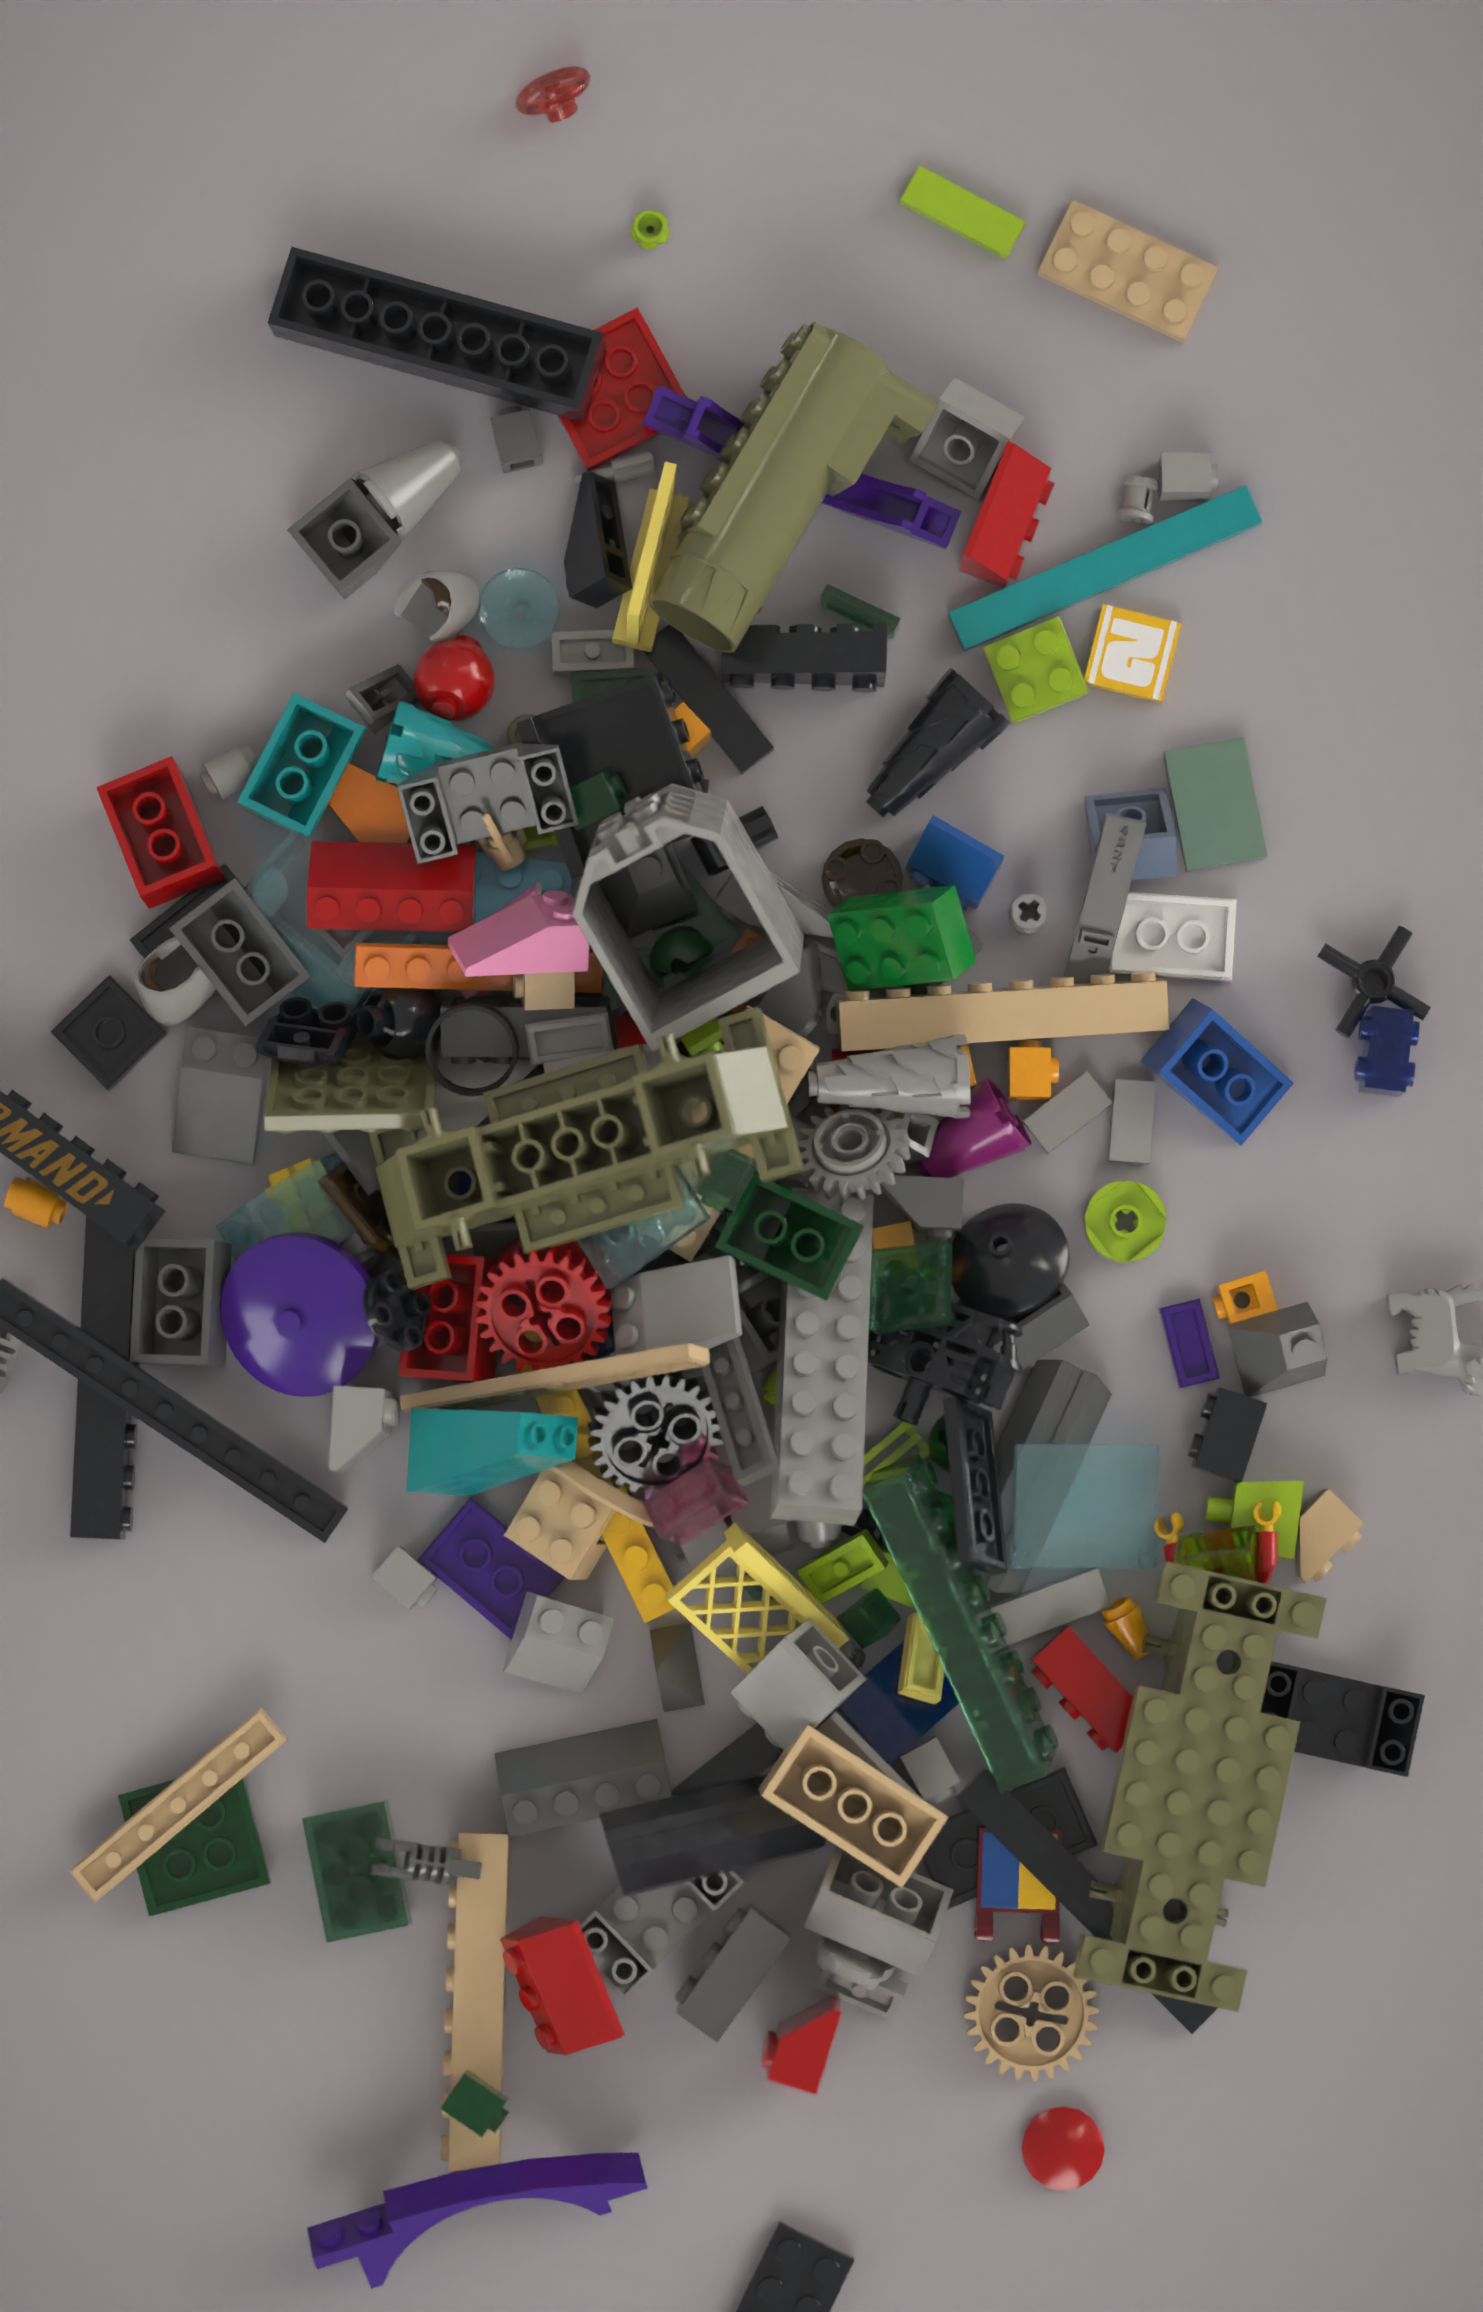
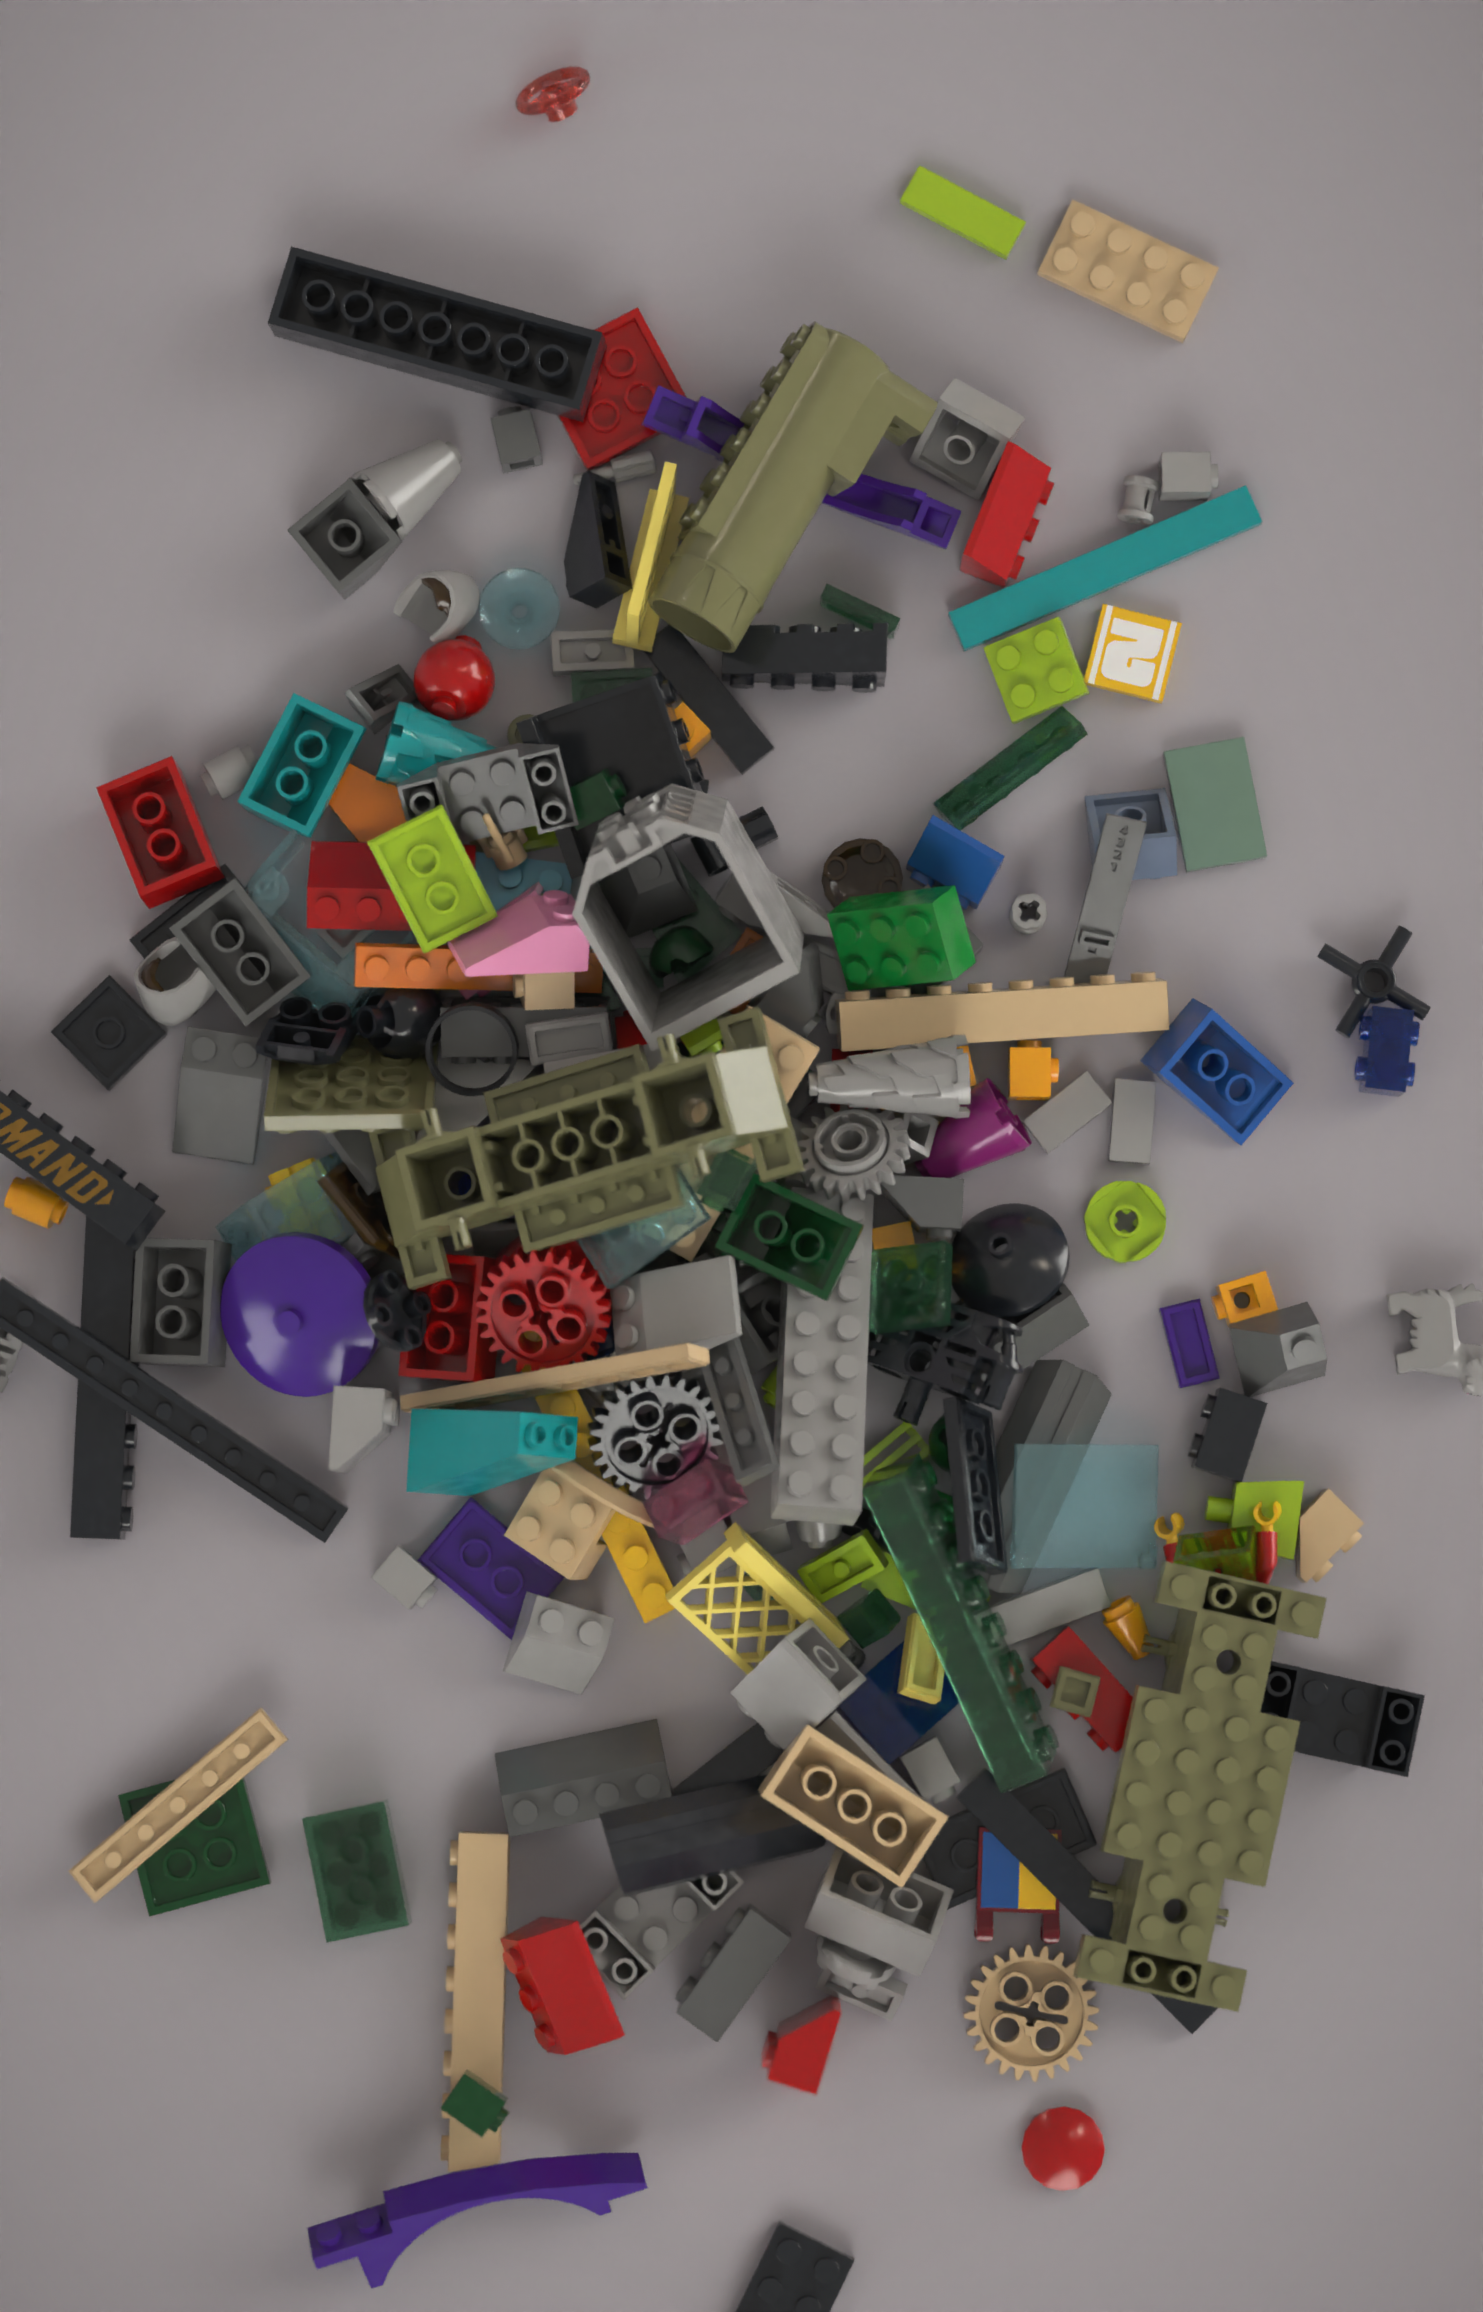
(426, 1863): dark grey hinge -> none
(432, 878): none -> lime tile
(654, 219): lime plate -> none
(677, 1667): dark grey slope -> none
(938, 740): black cone -> none
(1010, 768): none -> clear green plate
(1074, 1691): none -> olive tile
(1176, 937): white tile -> none

